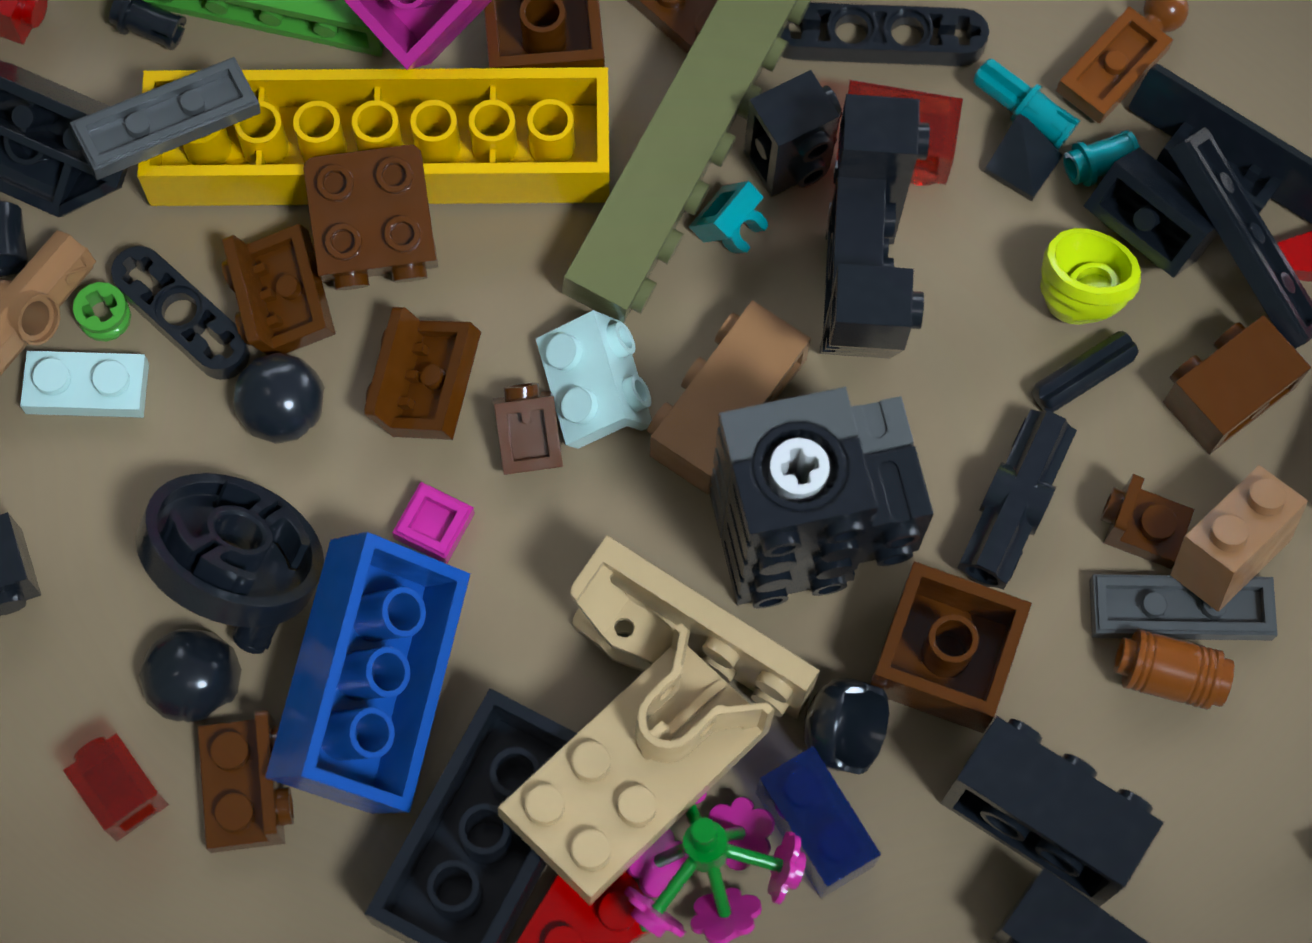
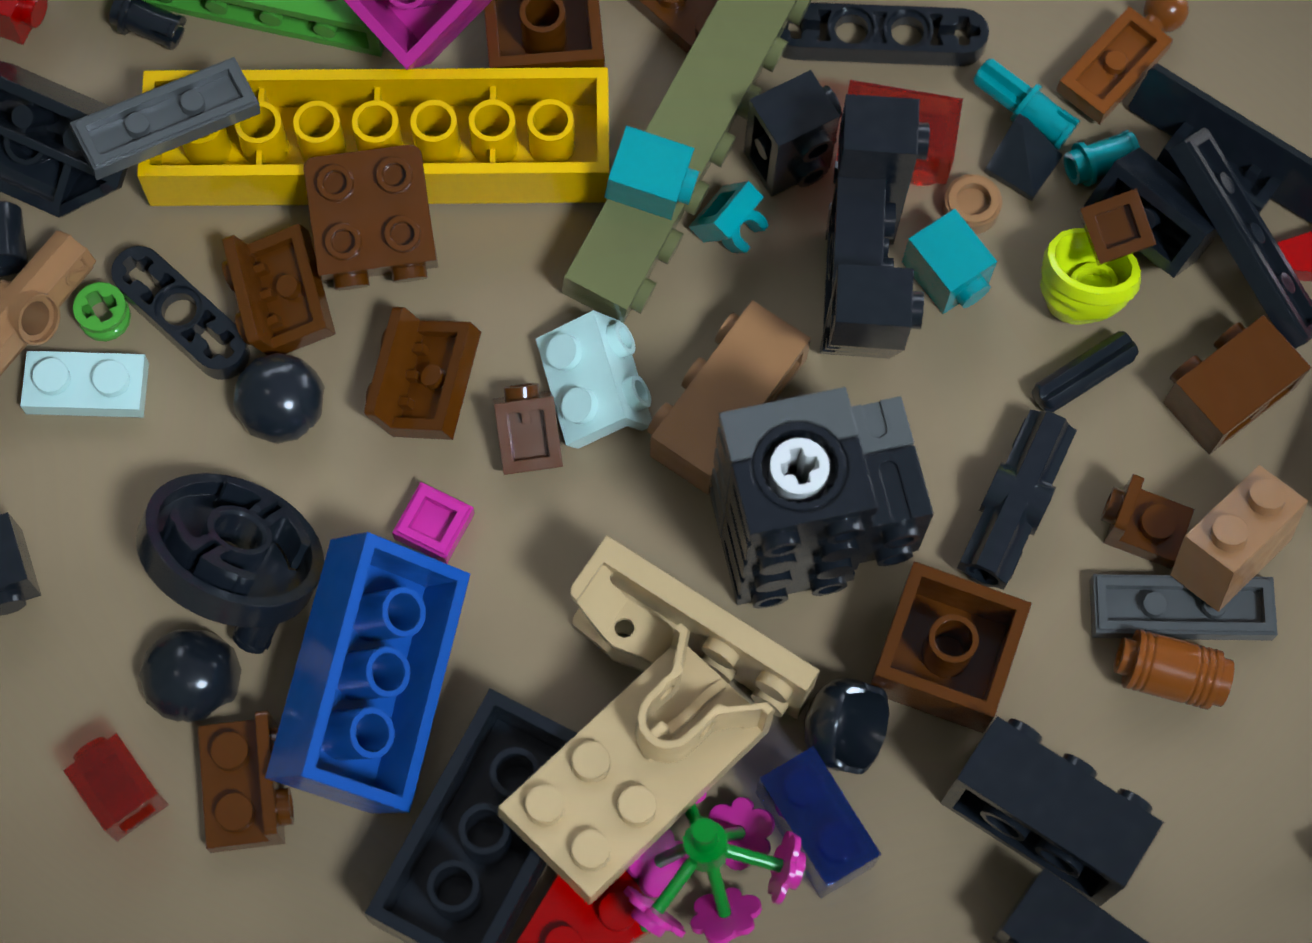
(651, 173): none -> teal brick
(950, 262): none -> teal brick
(975, 200): none -> medium nougat tile
(1117, 227): none -> reddish brown plate

